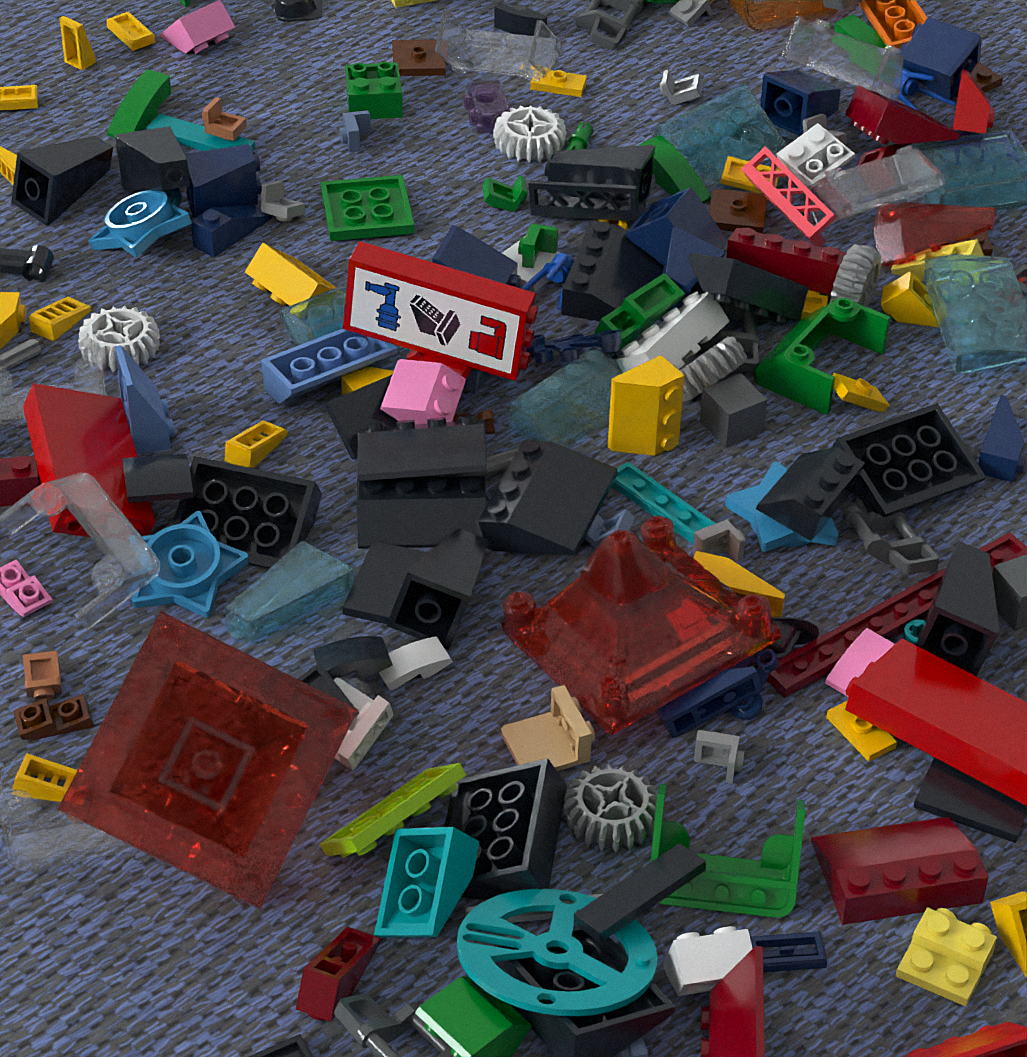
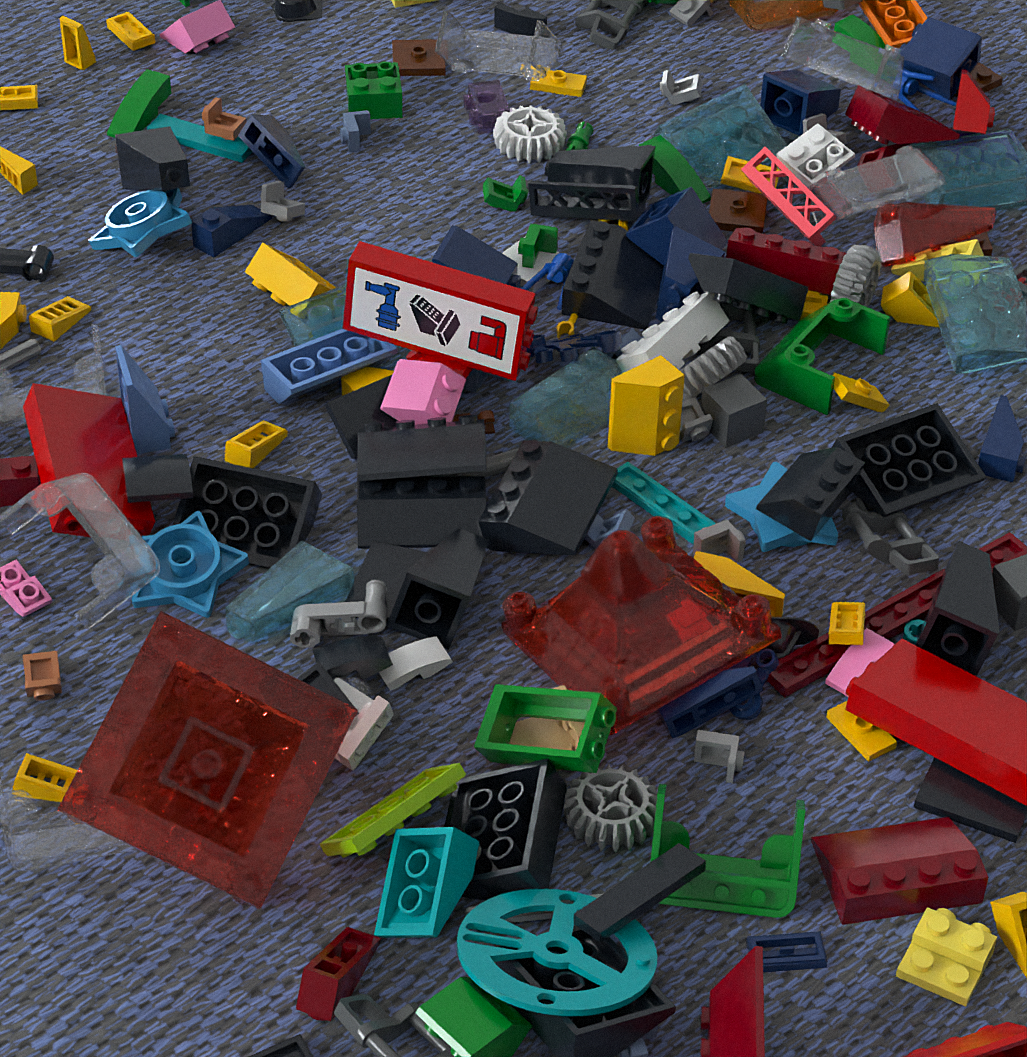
(43, 721): reddish brown slope -> none
(58, 175): black slope -> none
(122, 327): white gear -> none
(222, 178): dark blue slope -> none
(273, 147): none -> dark blue slope
(322, 619): none -> light grey beam
(367, 207): green plate -> none
(512, 702): none -> green piece
(567, 326): none -> yellow hand
(642, 309): green slope -> none
(694, 422): none -> light grey bracket
(701, 962): white slope -> none
(847, 623): none -> yellow plate

